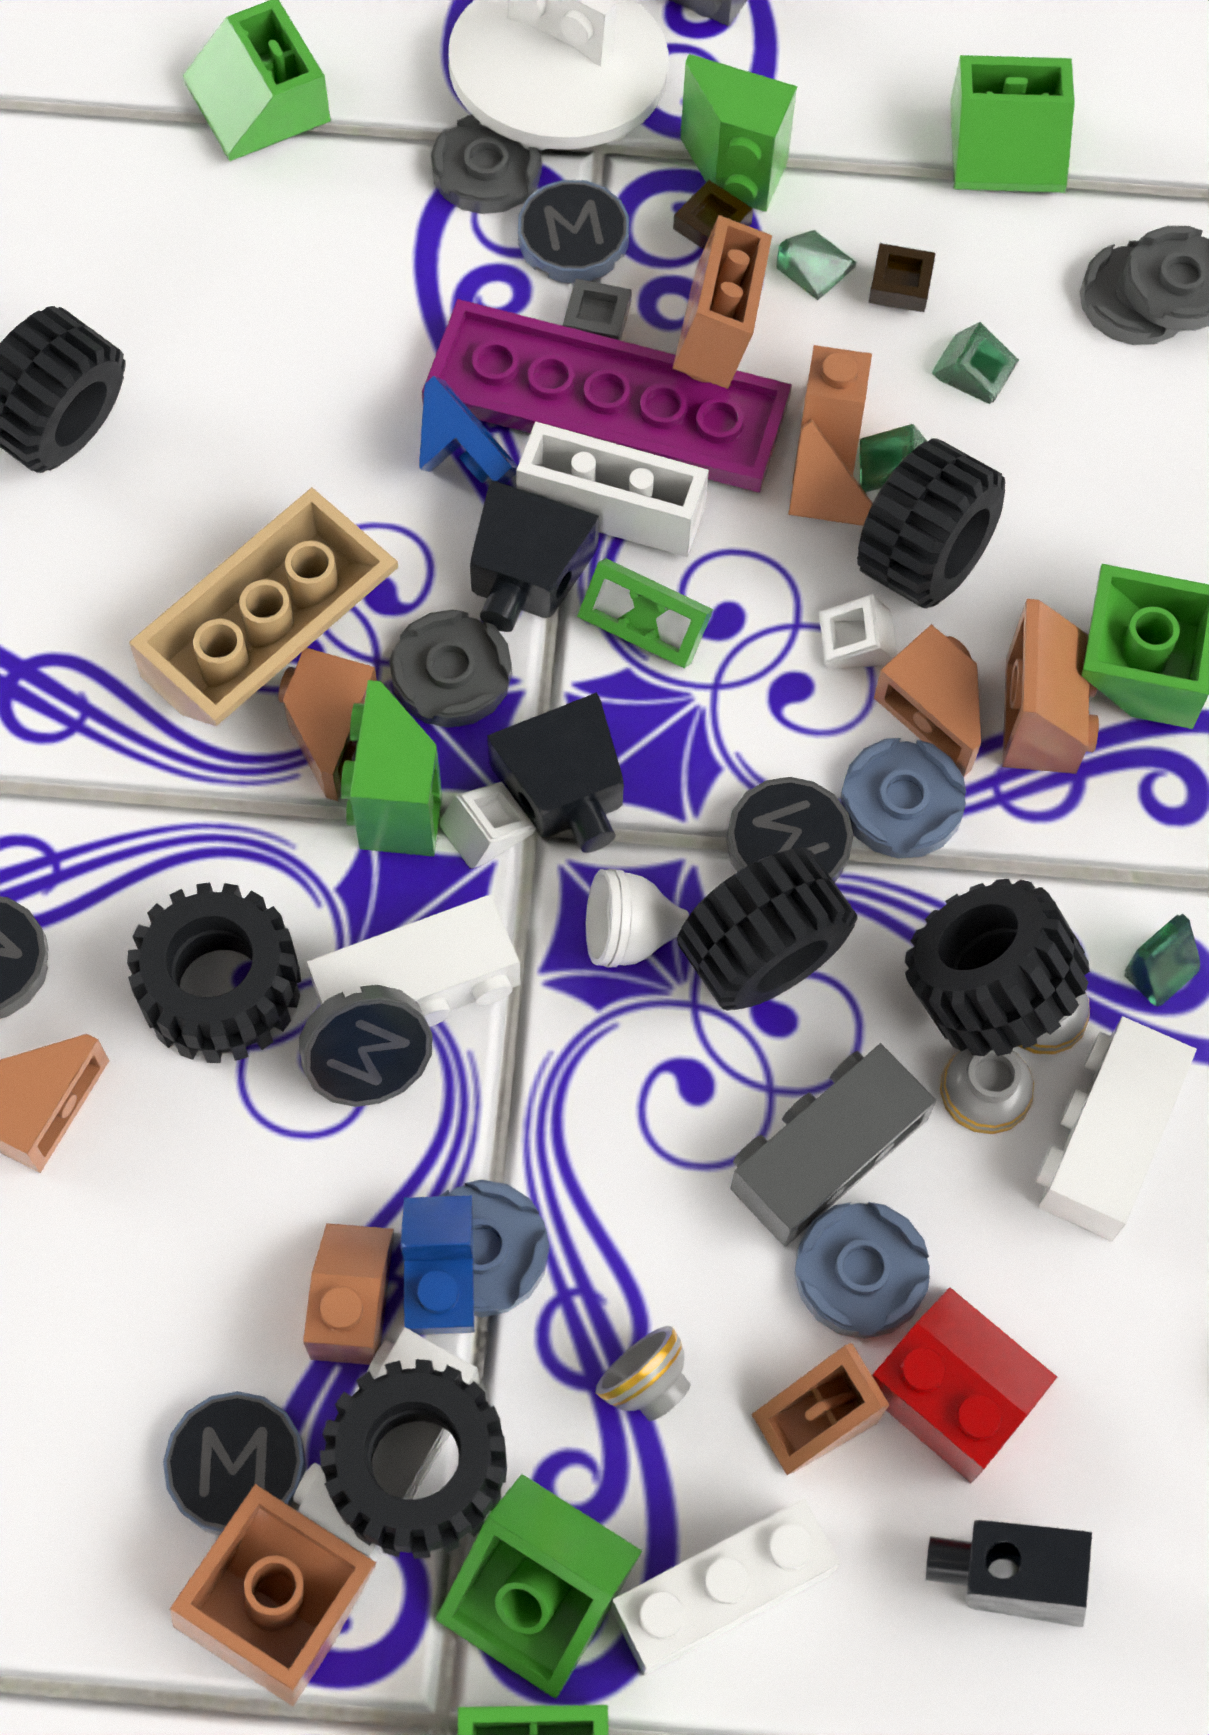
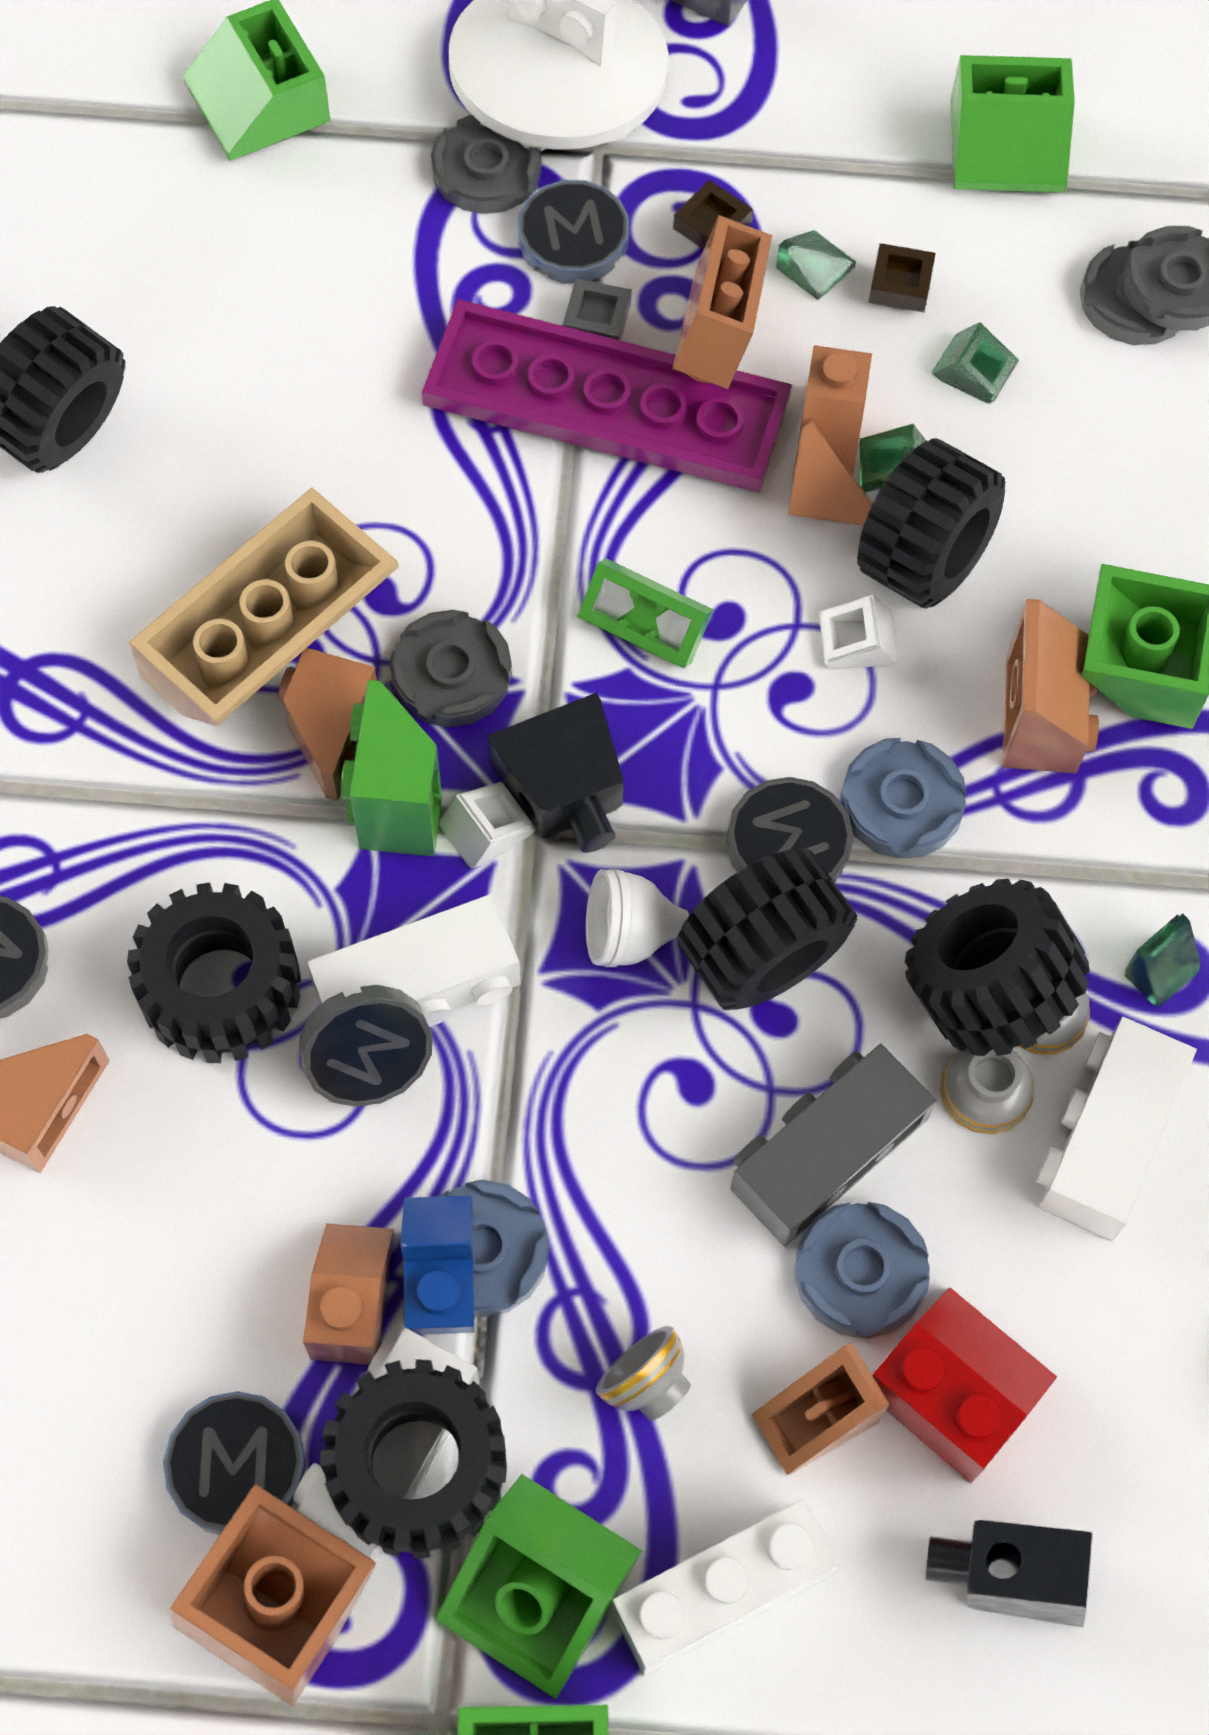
(448, 425): blue slope -> none
(528, 554): black torso -> none
(629, 489): white brick -> none
(737, 128): bright green slope -> none
(935, 695): nougat slope -> none

